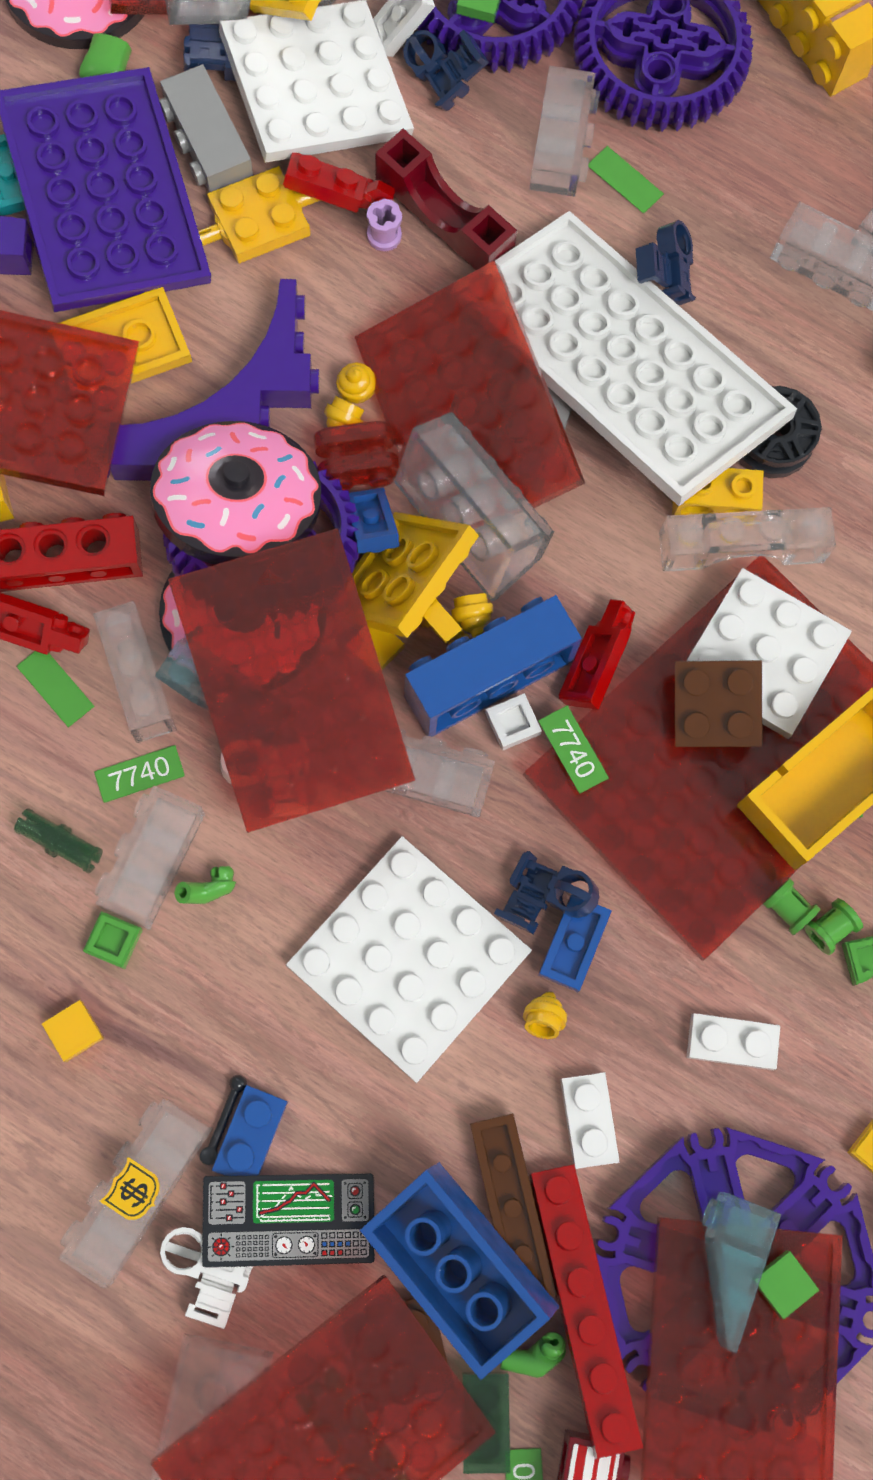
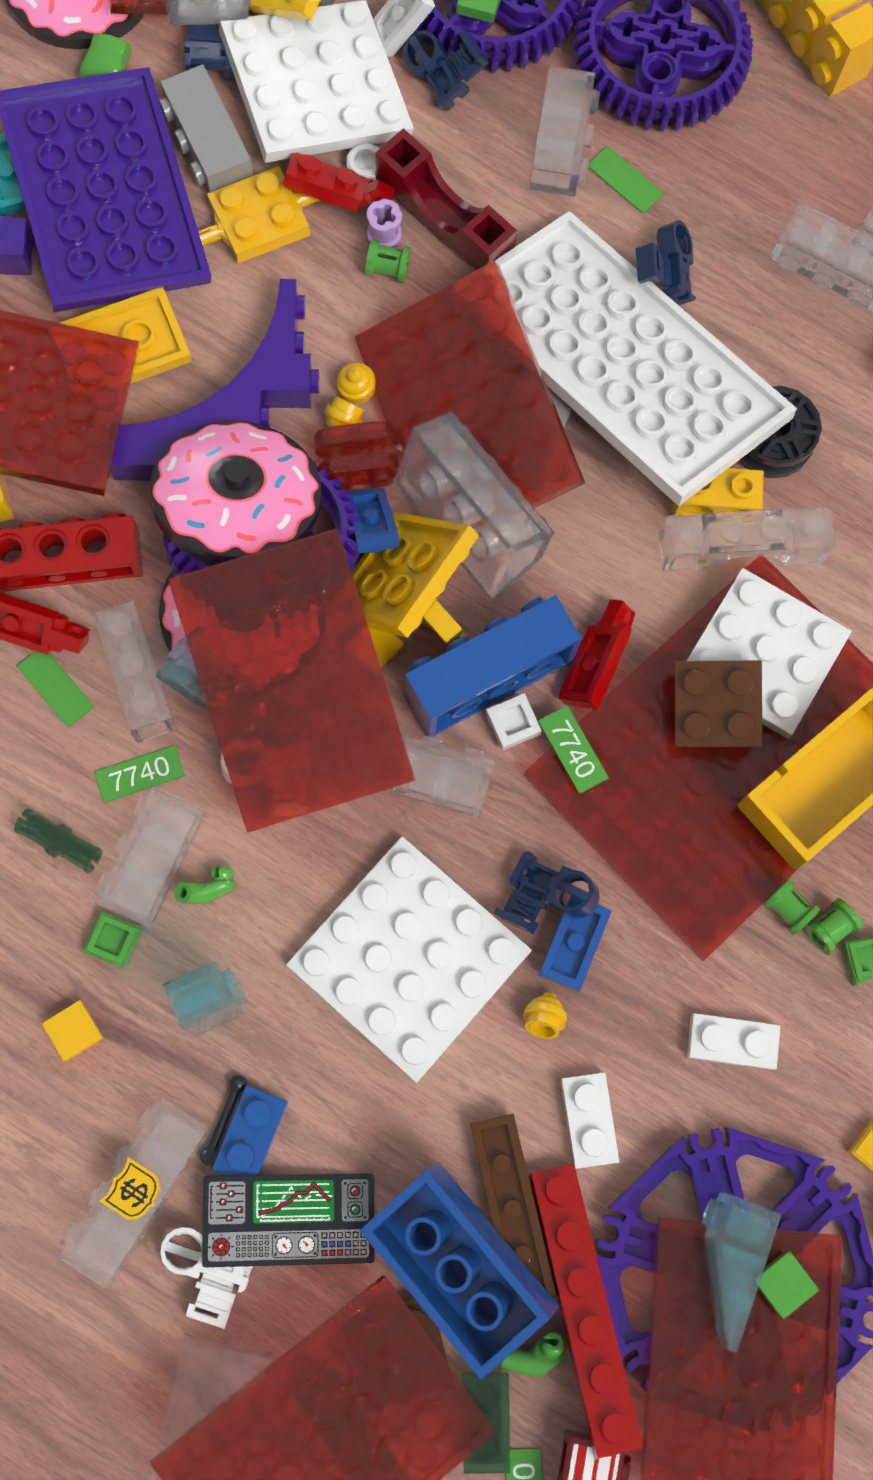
(206, 998): none -> clear light blue brick
(362, 160): none -> white tile
(388, 261): none -> bright green bush
(472, 612): yellow plate -> none

